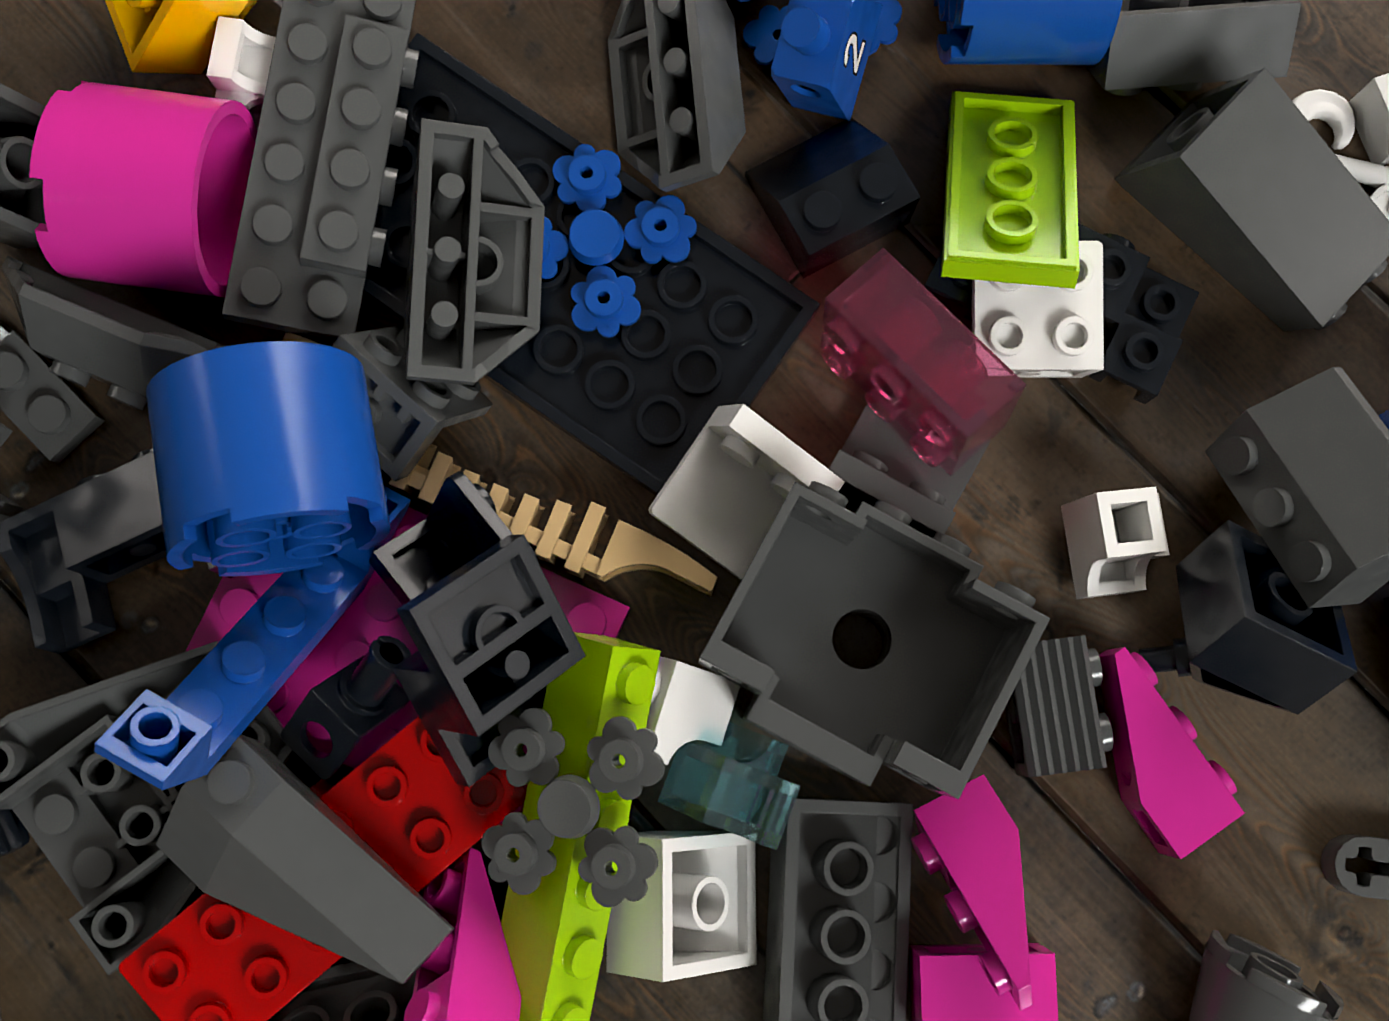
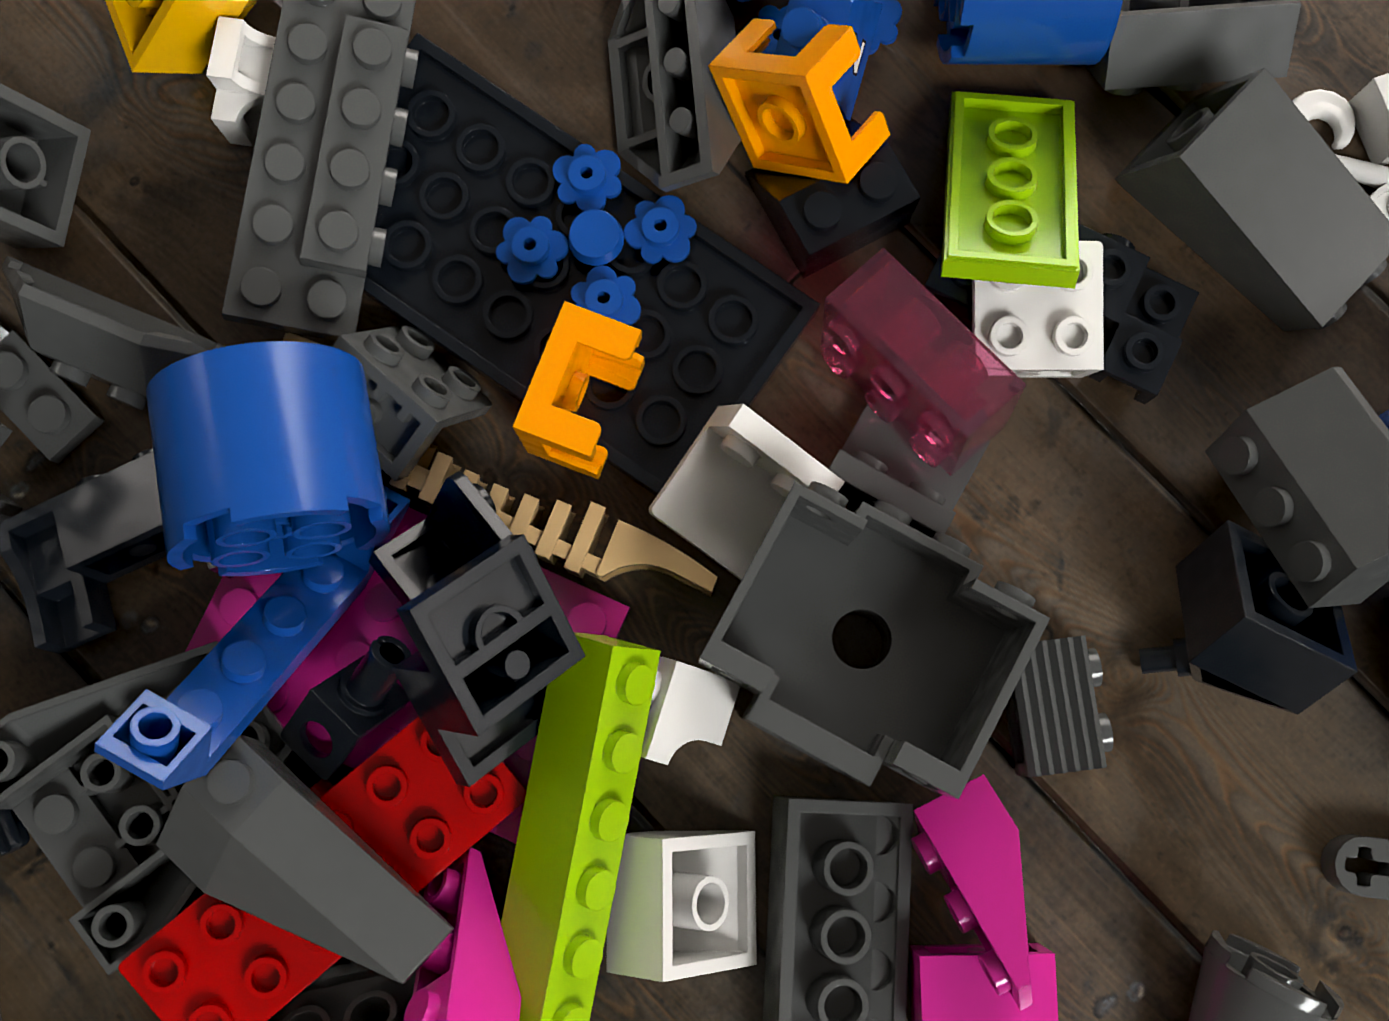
(142, 186): dark pink brick -> none
(469, 256): dark grey wedge -> none
(572, 806): dark grey plant -> none
(578, 348): none -> light orange panel
(733, 785): clear light blue brick -> none
(788, 103): none -> light orange panel
(1113, 540): white brick -> none
(1158, 767): dark pink slope -> none

